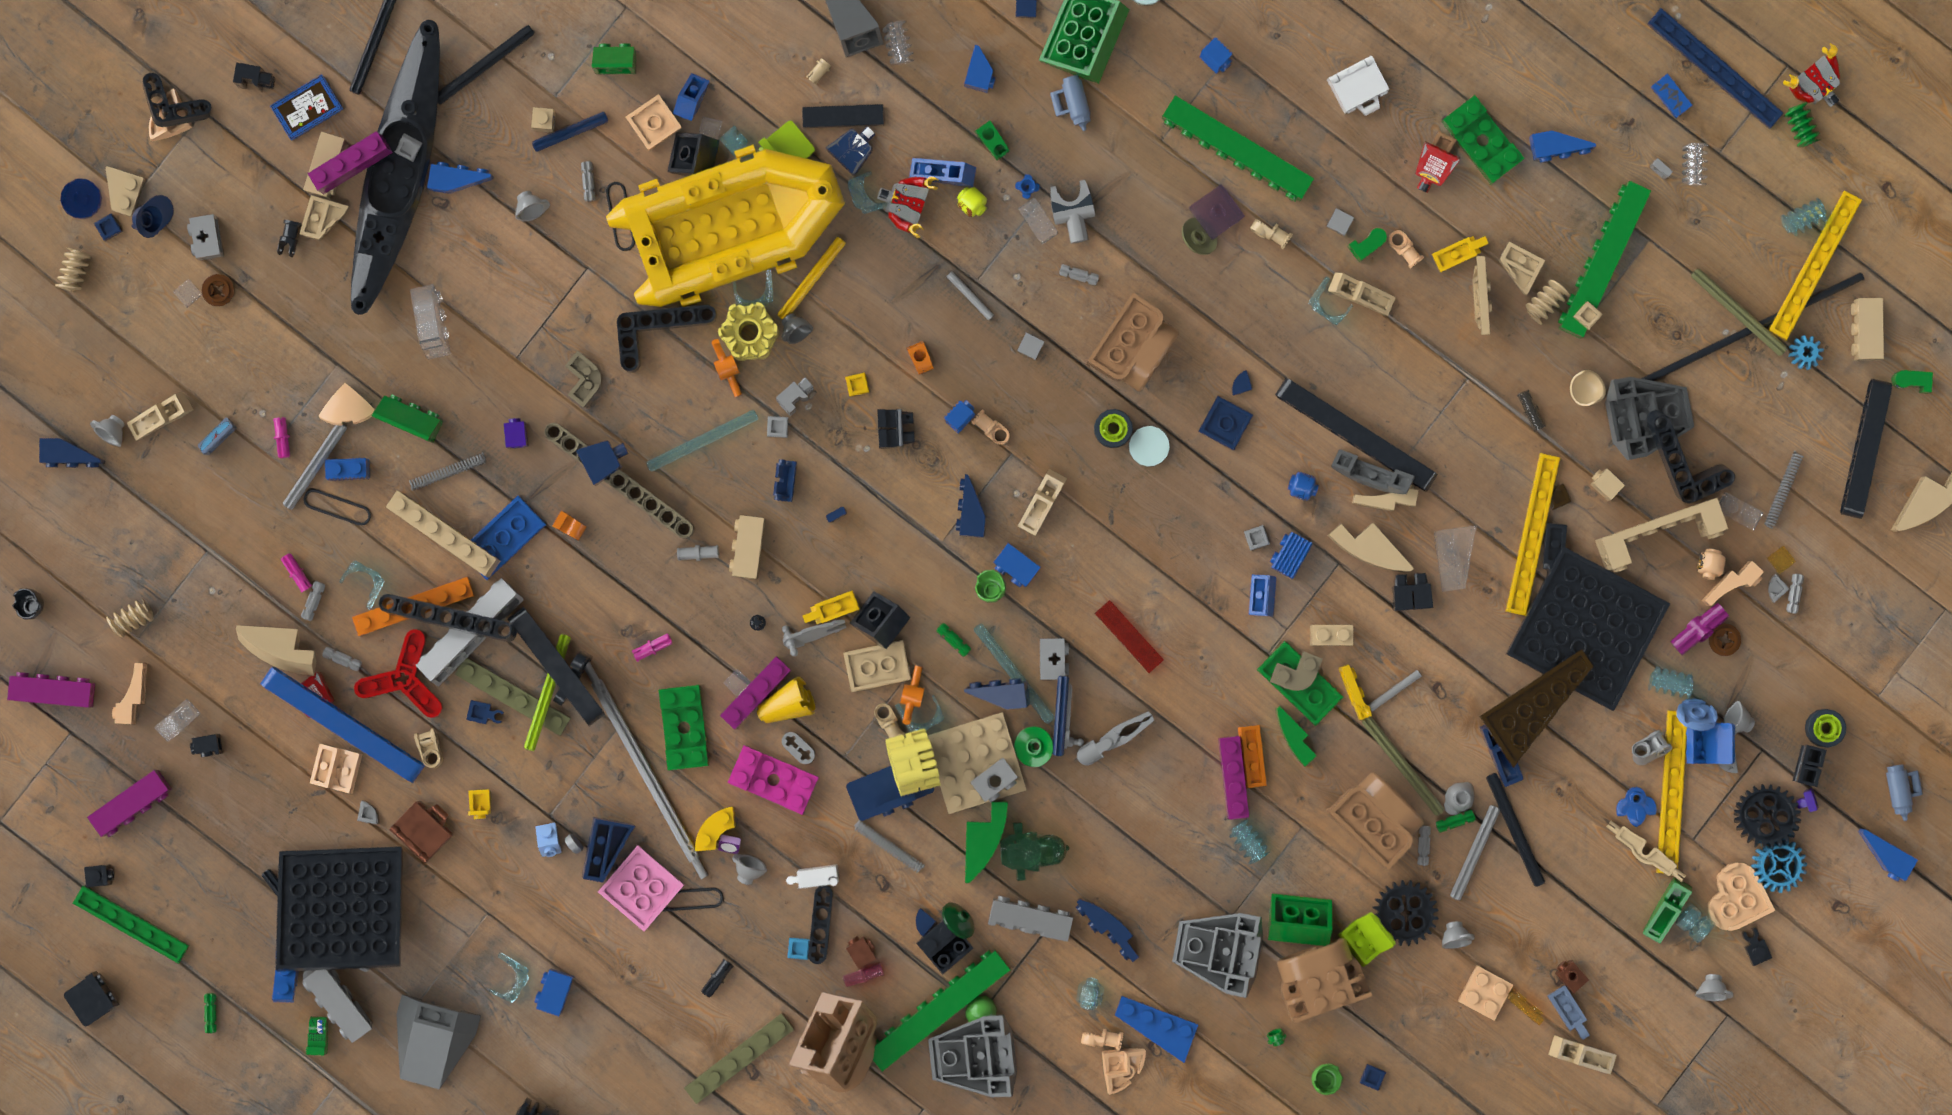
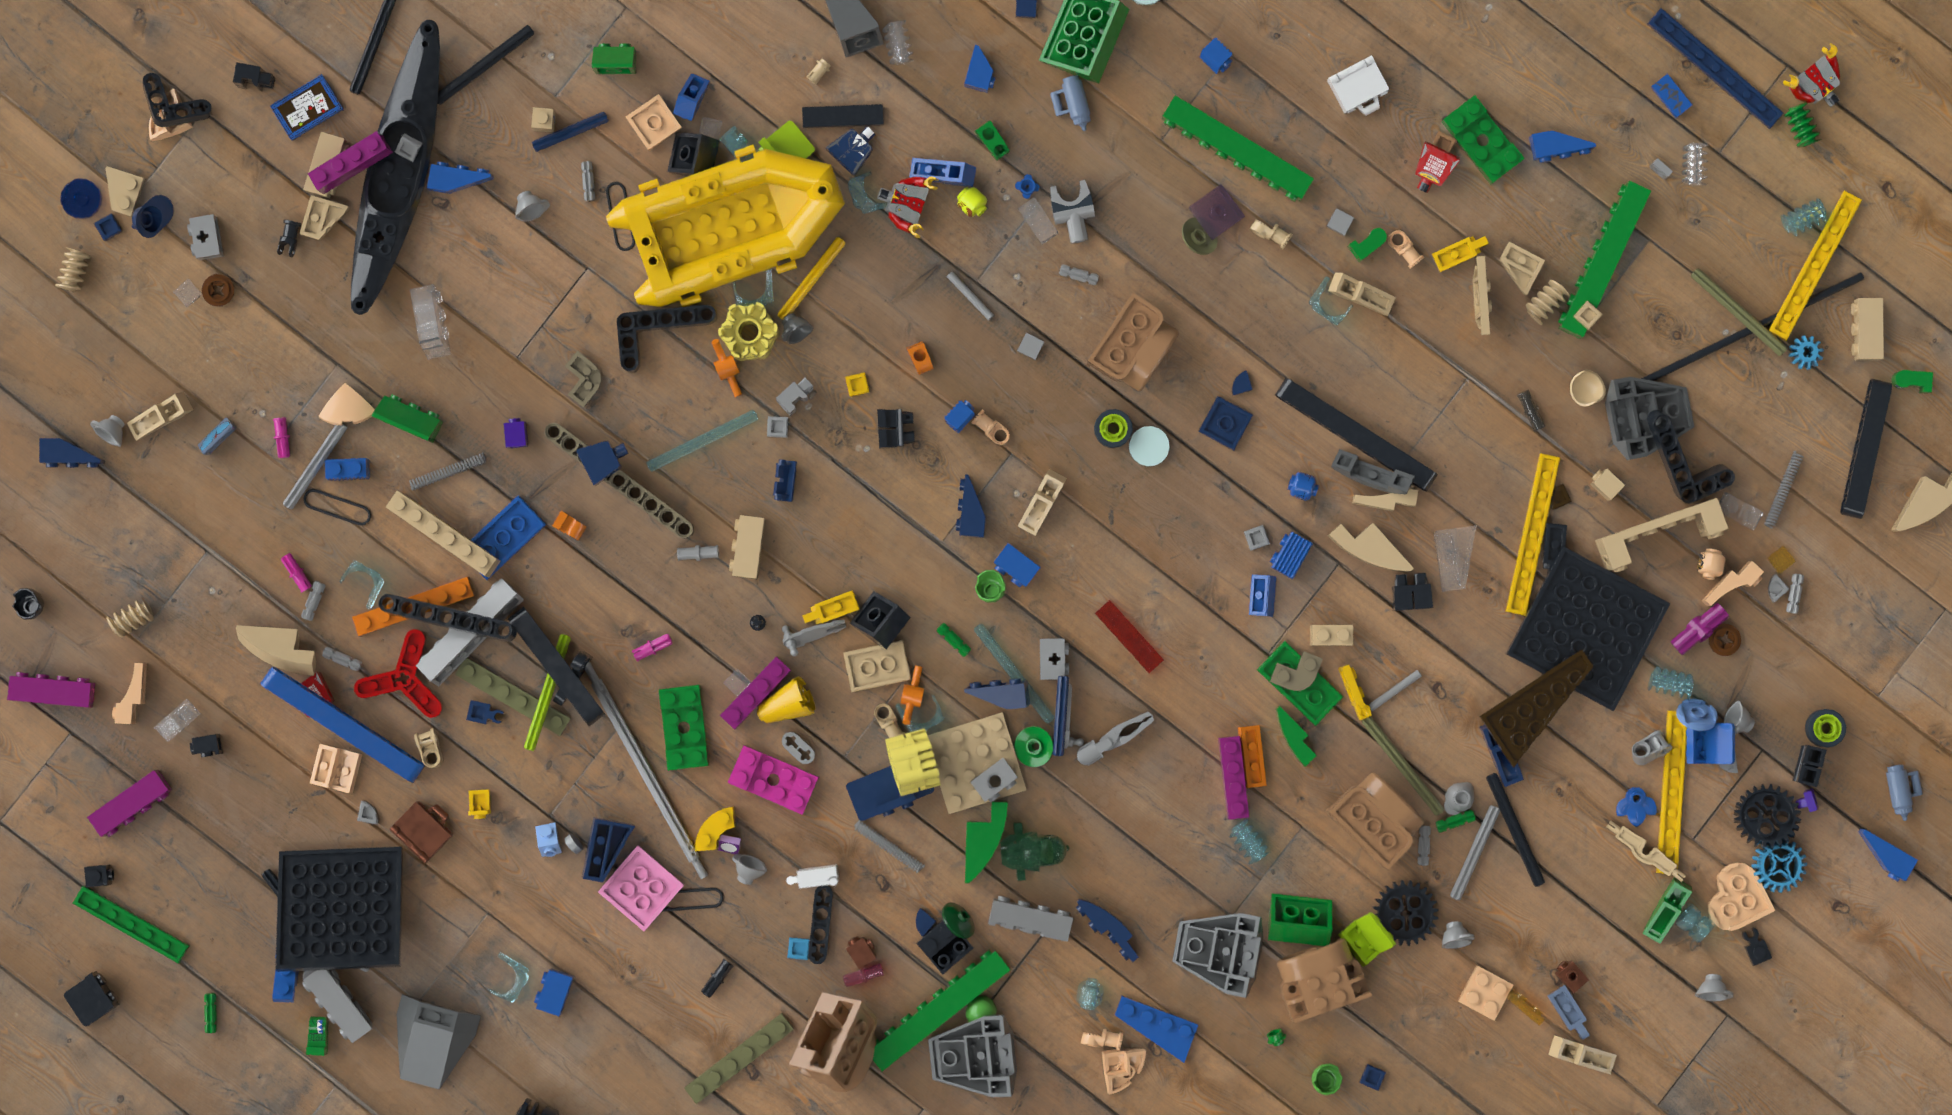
(838, 513): dark blue tile -> none

